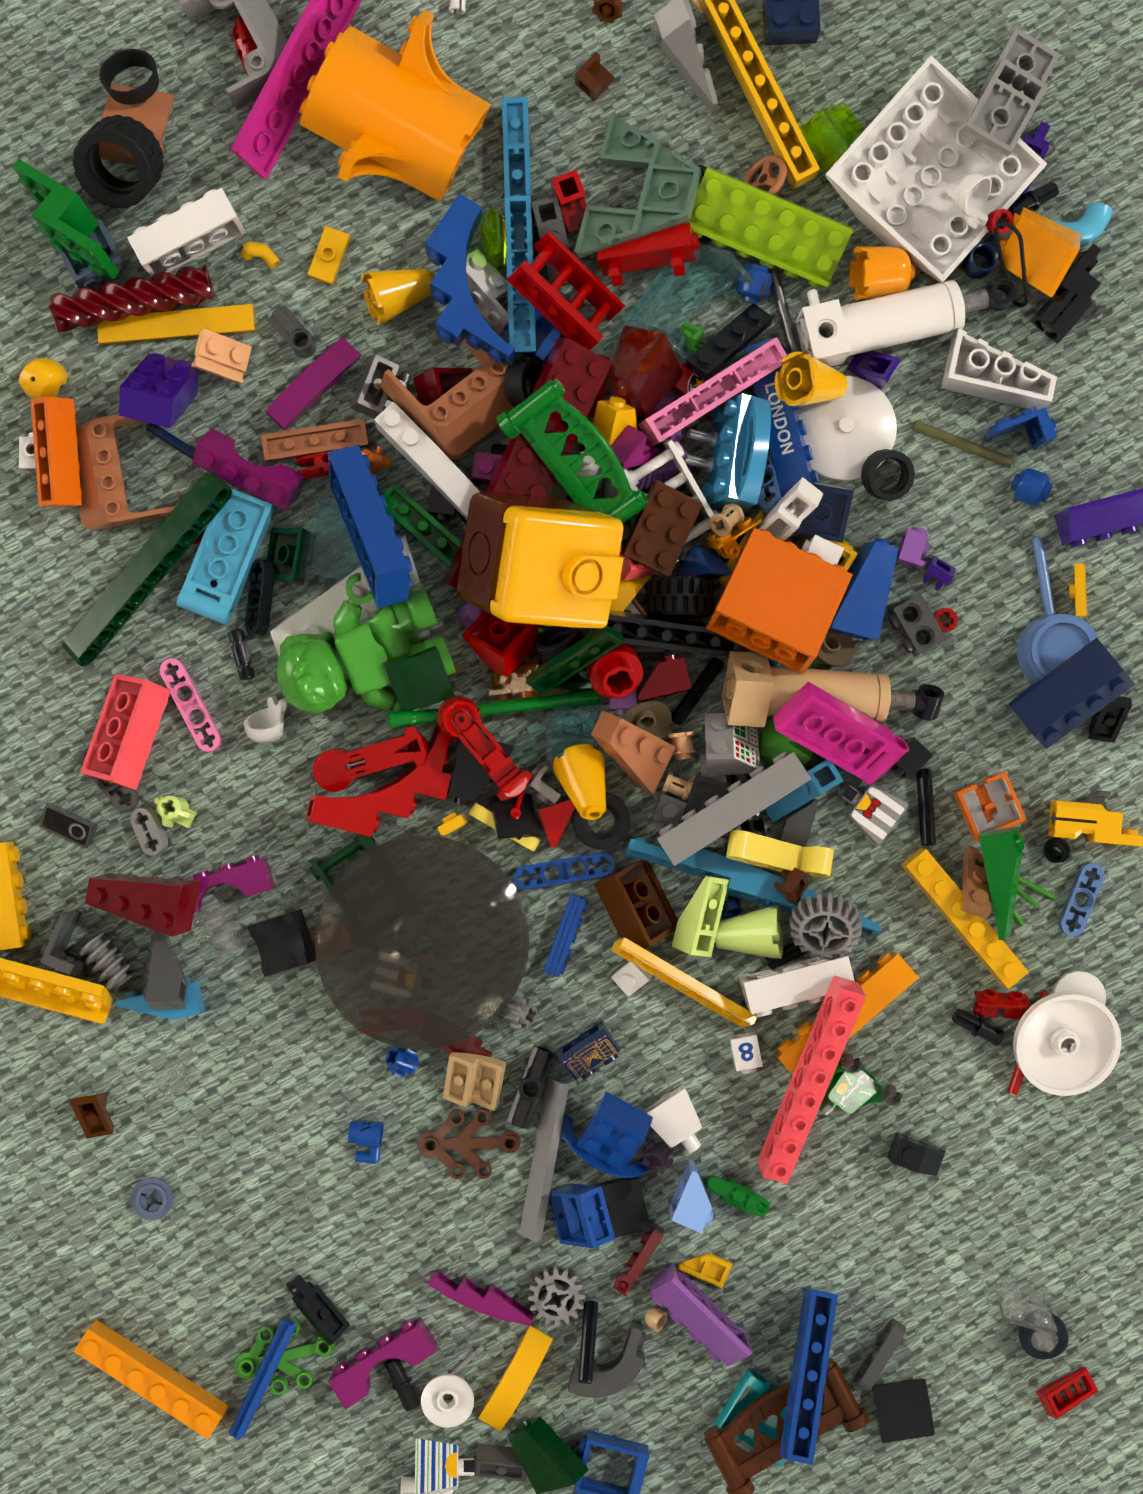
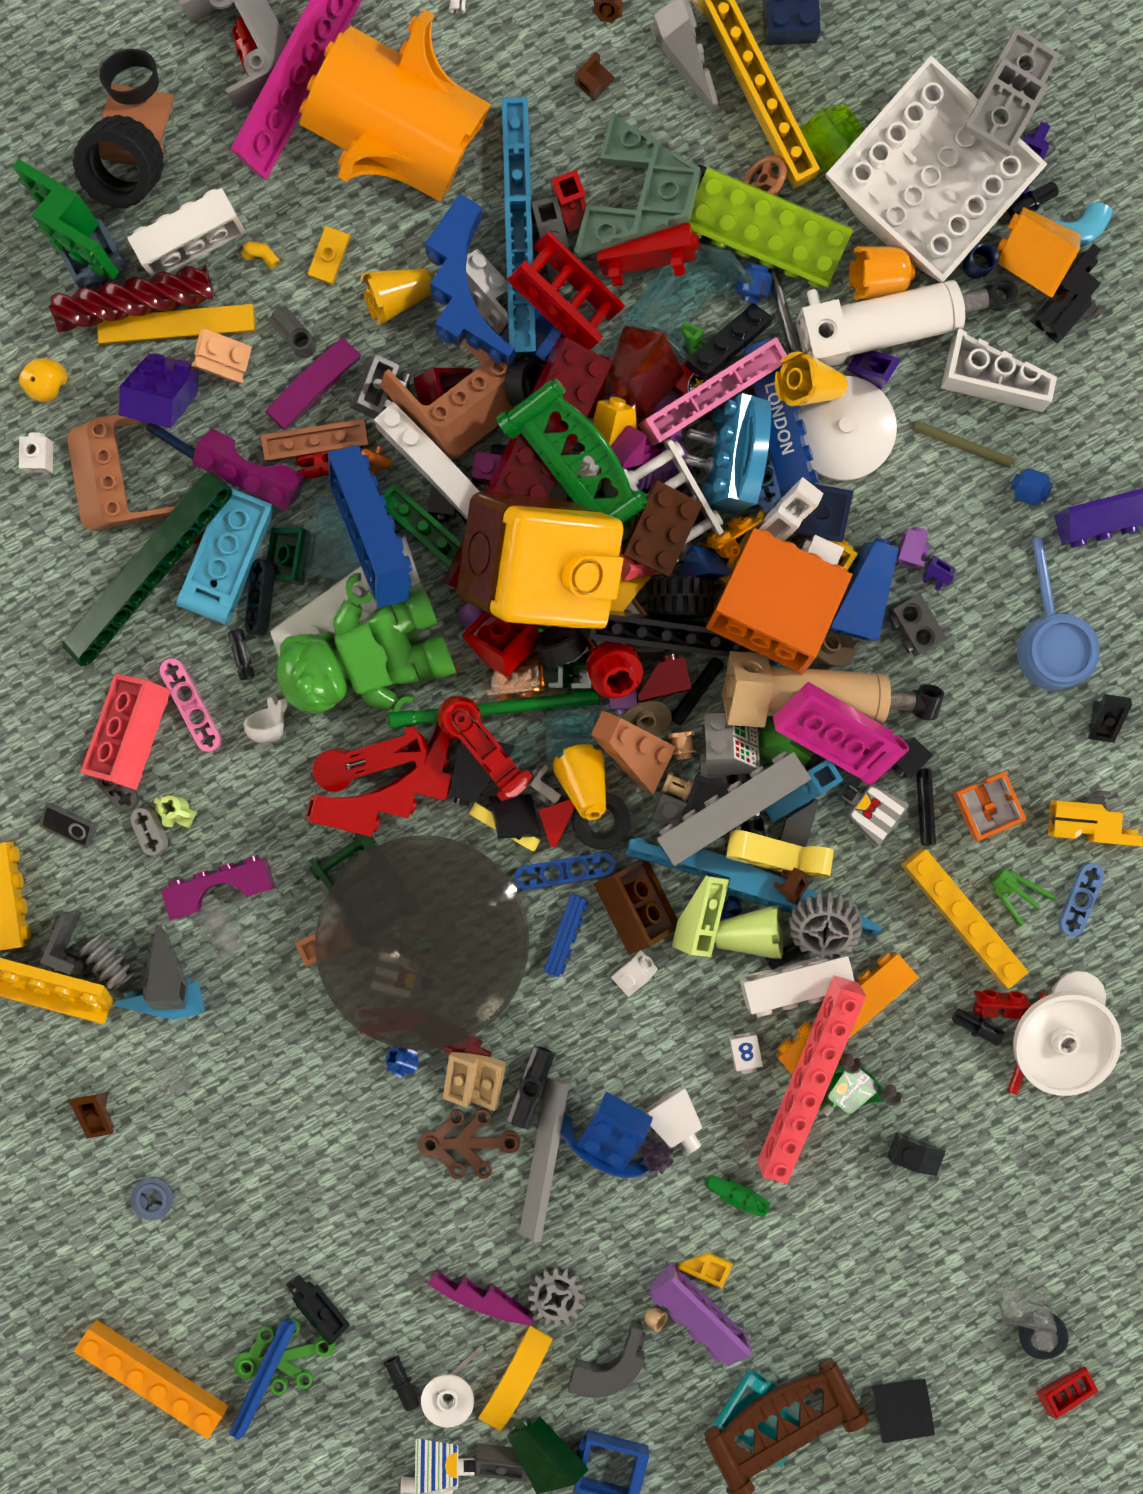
(56, 452): orange brick -> none
(148, 901): dark red wedge -> none
(283, 942): black brick -> none
(366, 1134): blue piece -> none
(410, 1344): magenta arch -> none
(419, 679): dark green slope -> none
(451, 823): yellow plate -> none
(494, 238): clear neon green slope -> none
(515, 812): red hinge -> none
(521, 1012): light grey gear -> none
(574, 659): dark green tile -> none
(584, 1215): blue window -> none
(588, 1341): black axle -> none
(589, 1051): dark blue slope -> none
(626, 1206): black brick -> none
(638, 1260): dark red hinge -> none
(683, 982): yellow tile -> none
(690, 1201): light blue slope -> none
(726, 519): tan bush -> none
(808, 1376): blue brick -> none
(879, 1358): dark grey beam -> none
(906, 478): black tyre -> none
(950, 615): red bush -> none
(972, 196): white piece -> none
(975, 887): medium nougat plate -> none
(1002, 863): green slope -> none
(1005, 215): red bush -> none
(1021, 255): black piece -> none
(1038, 425): blue bracket -> none
(1054, 855): black plate -> none
(1071, 693): dark blue slope -> none
(1078, 590): yellow plate -> none

